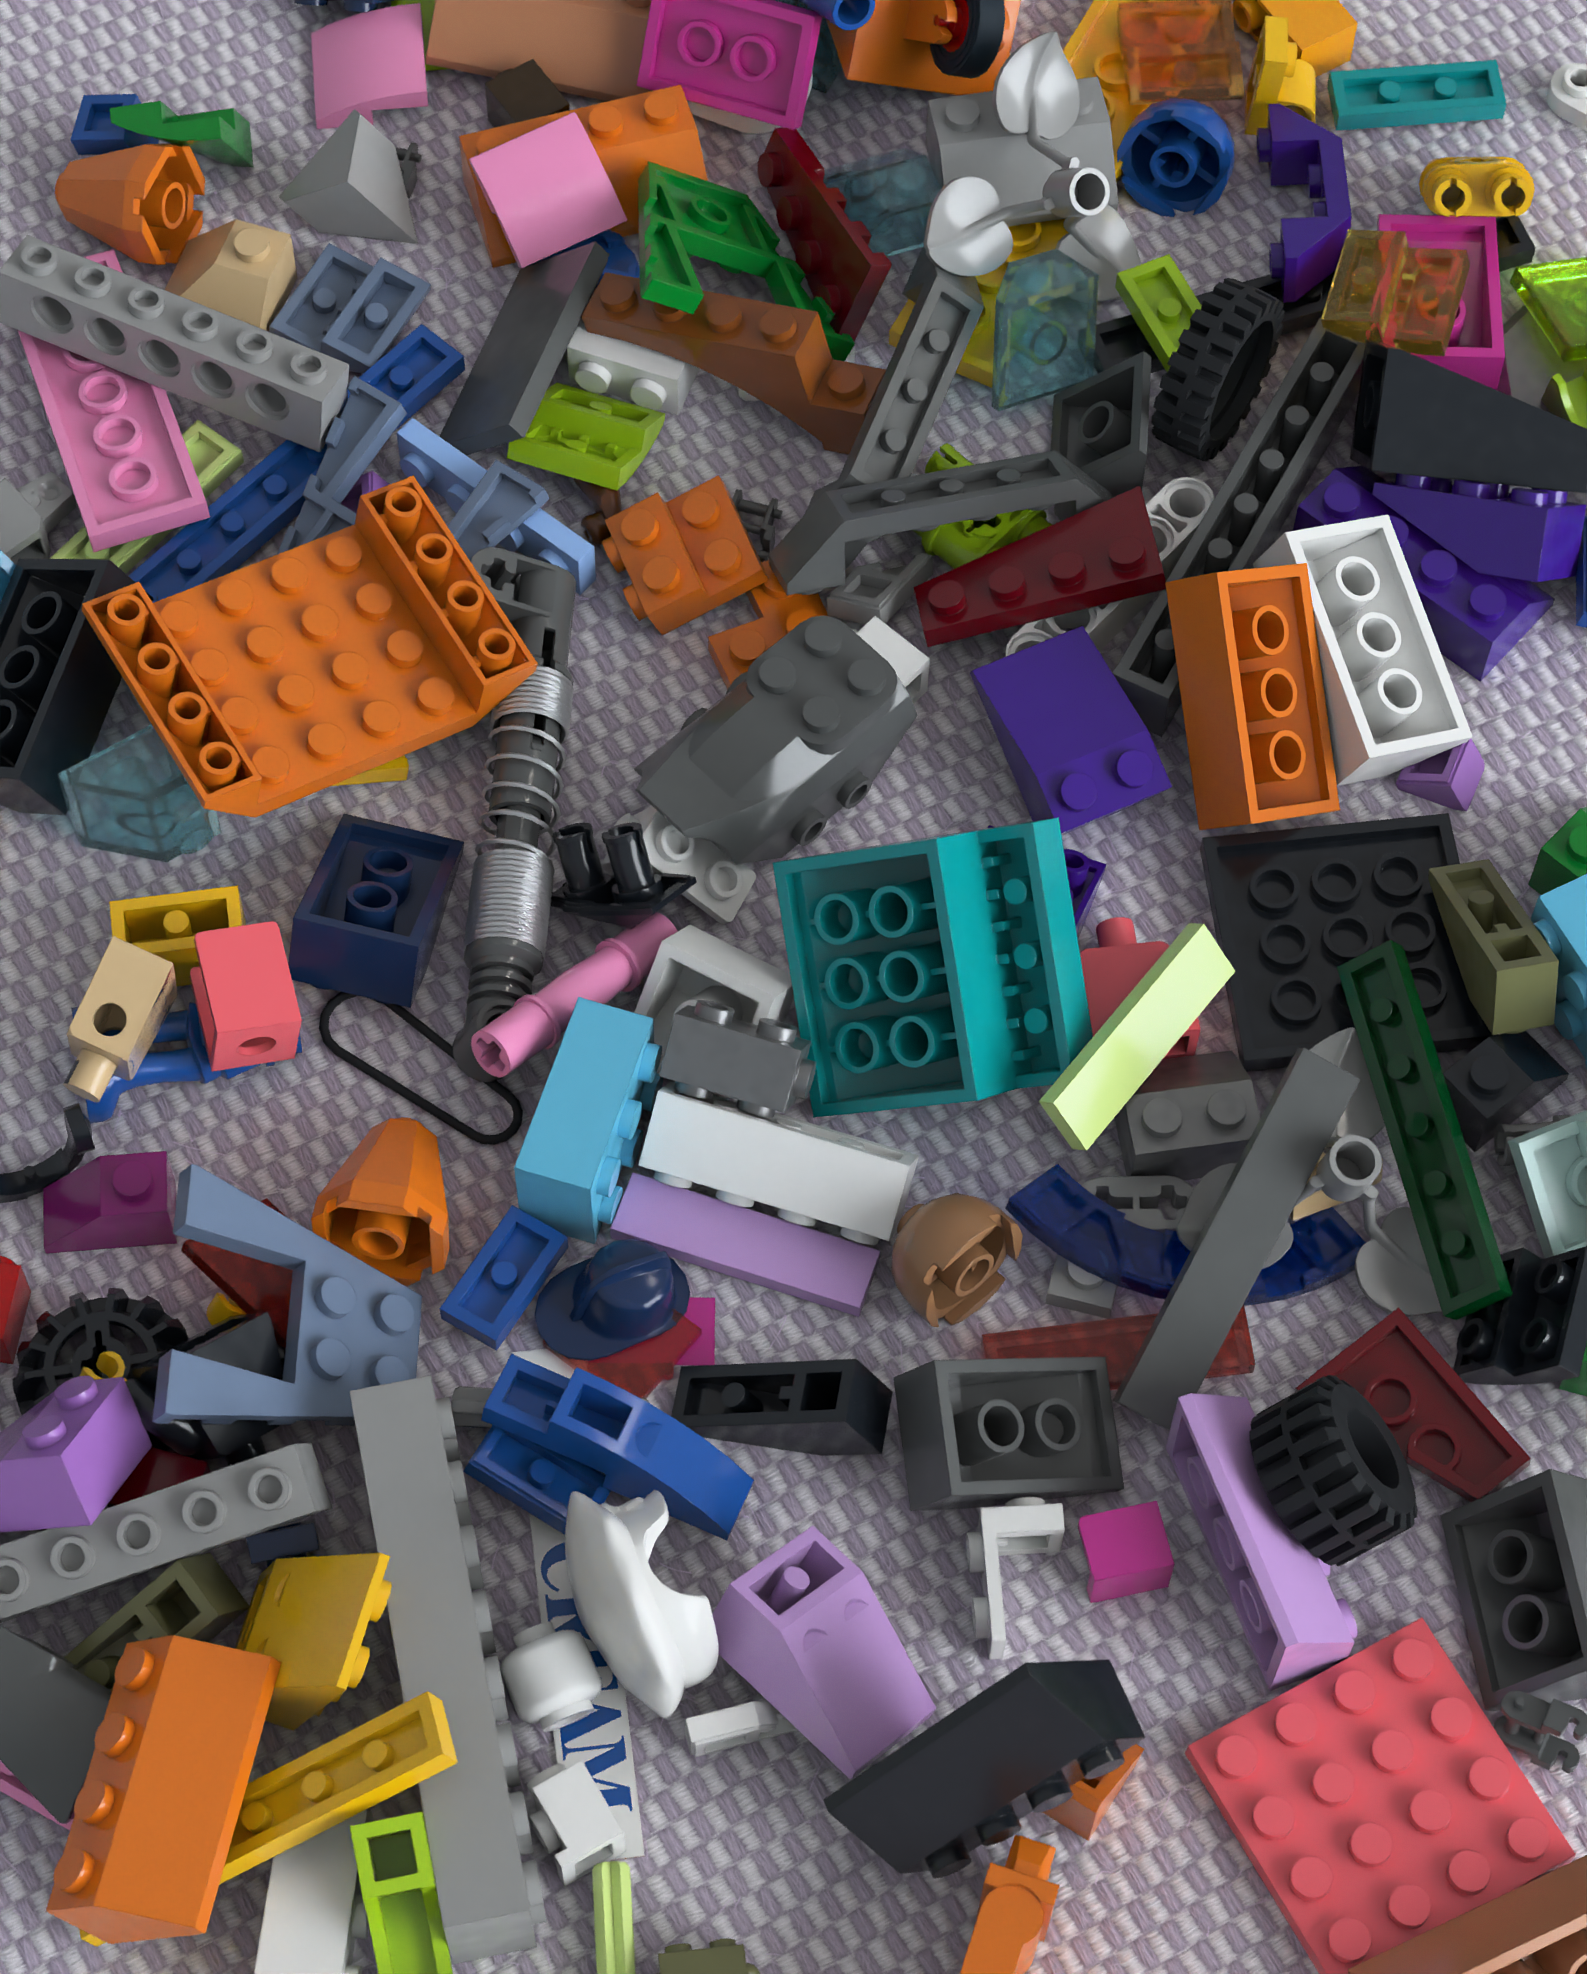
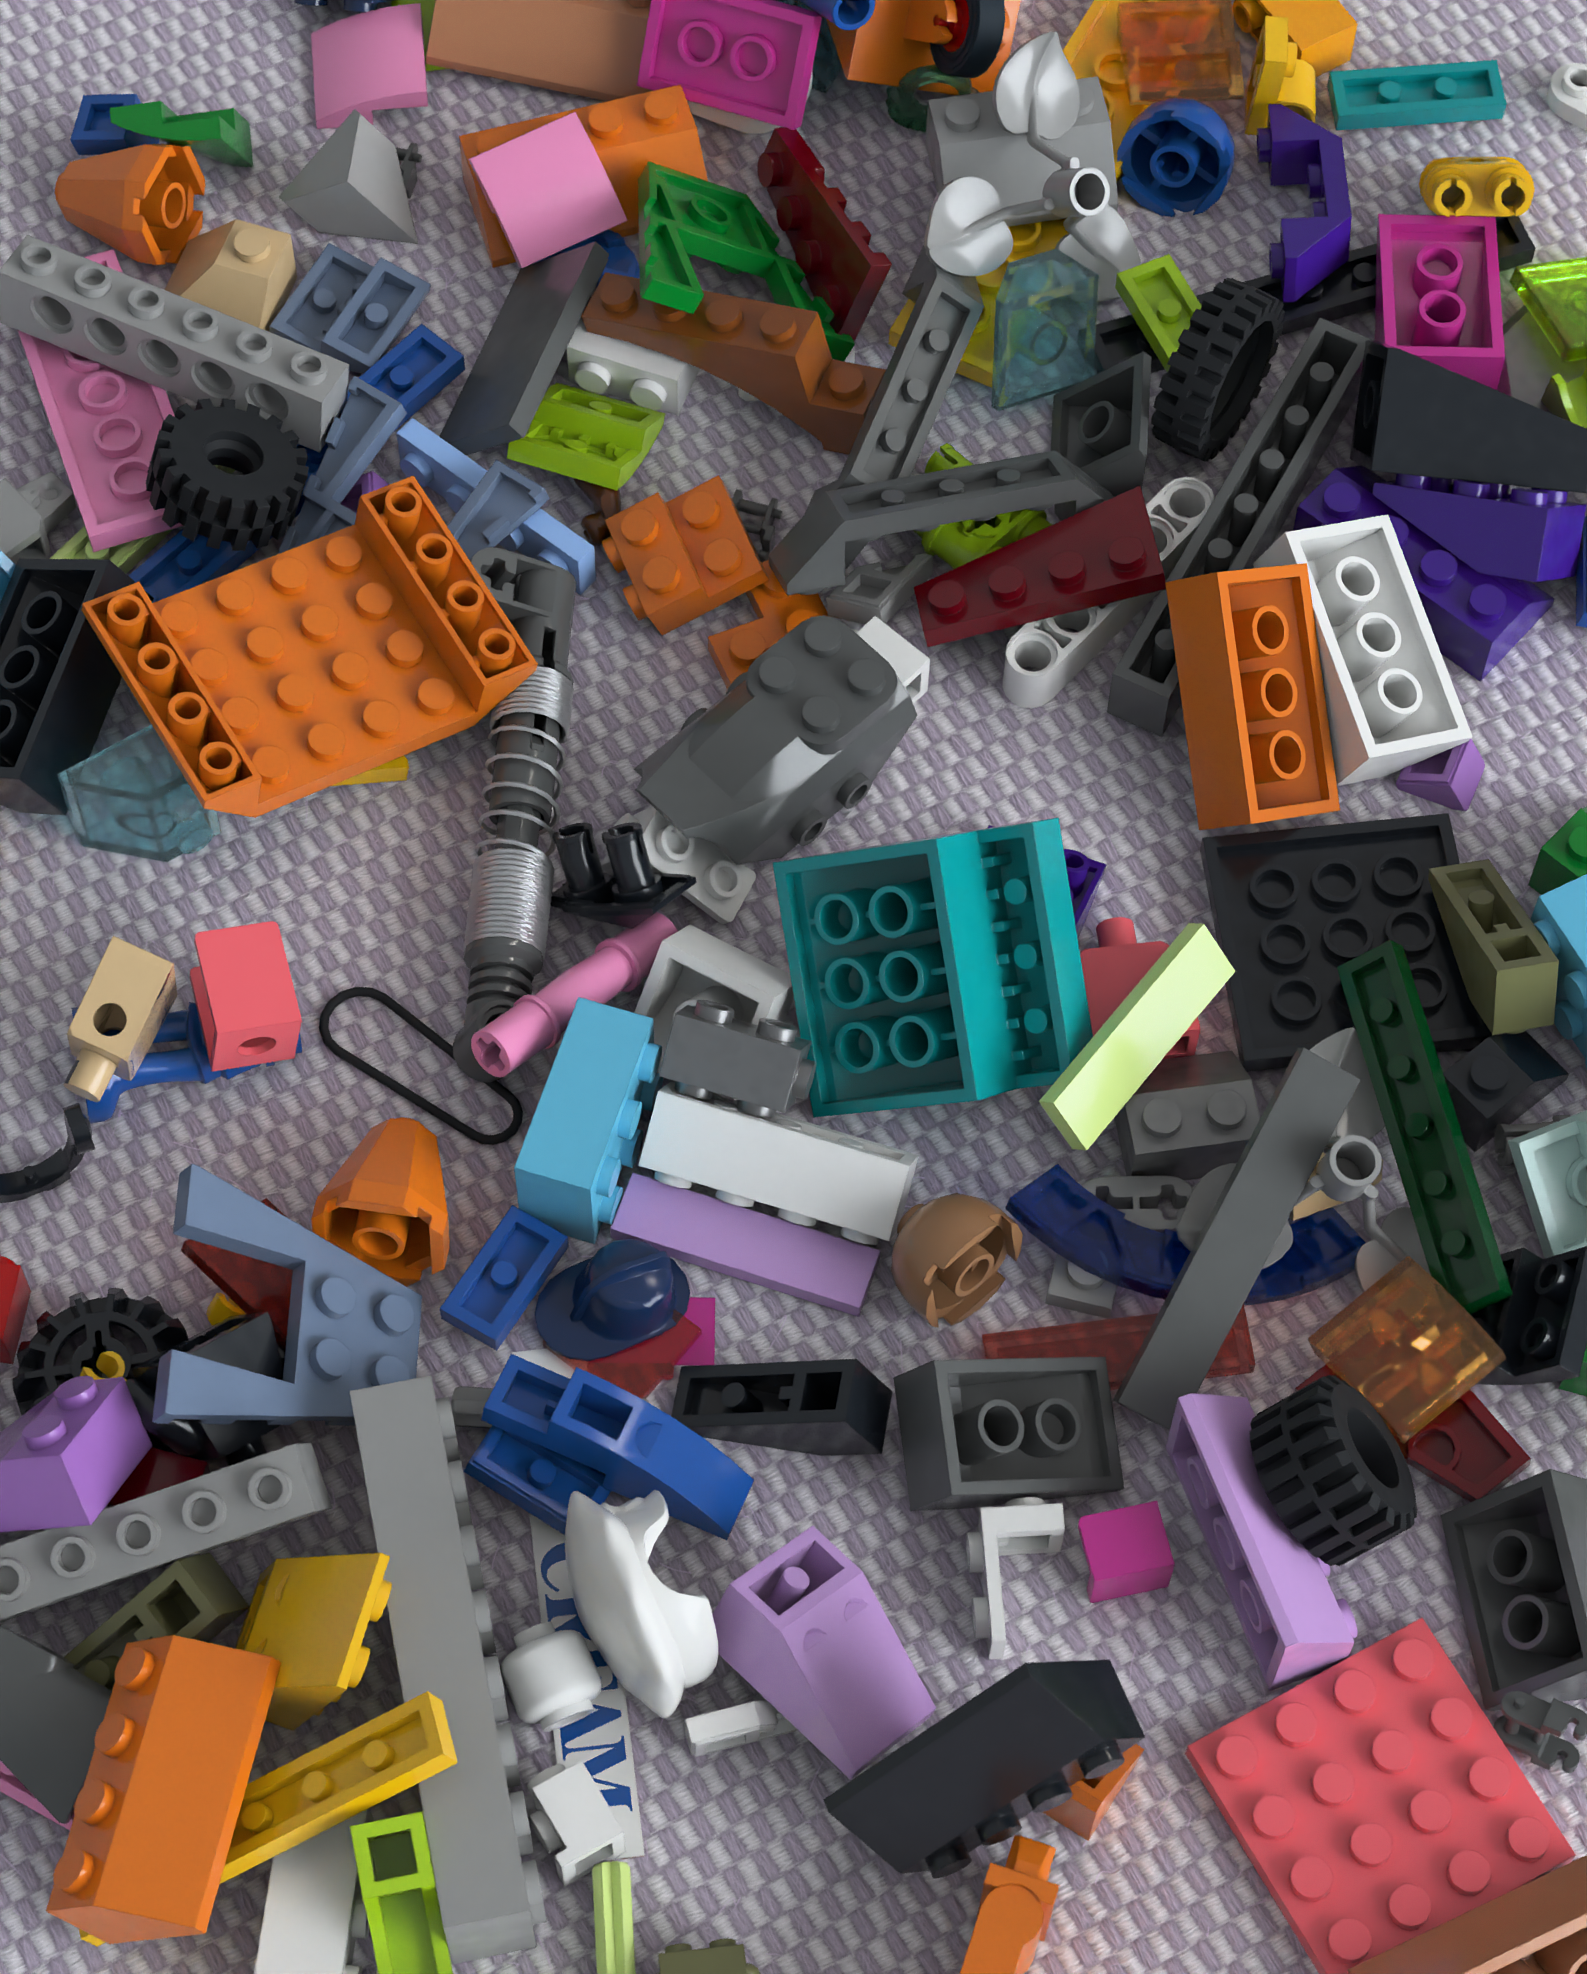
(111, 1204): magenta slope -> none
(170, 921): yellow brick -> none
(219, 502): none -> black tyre
(284, 1542): dark blue plate -> none
(373, 910): dark blue slope -> none
(522, 95): dark brown brick -> none
(889, 197): clear light blue slope -> none
(906, 109): none -> clear green piece
(1069, 732): dark purple slope -> none
(1396, 292): clear yellow slope -> none
(1407, 1348): none -> clear orange slope

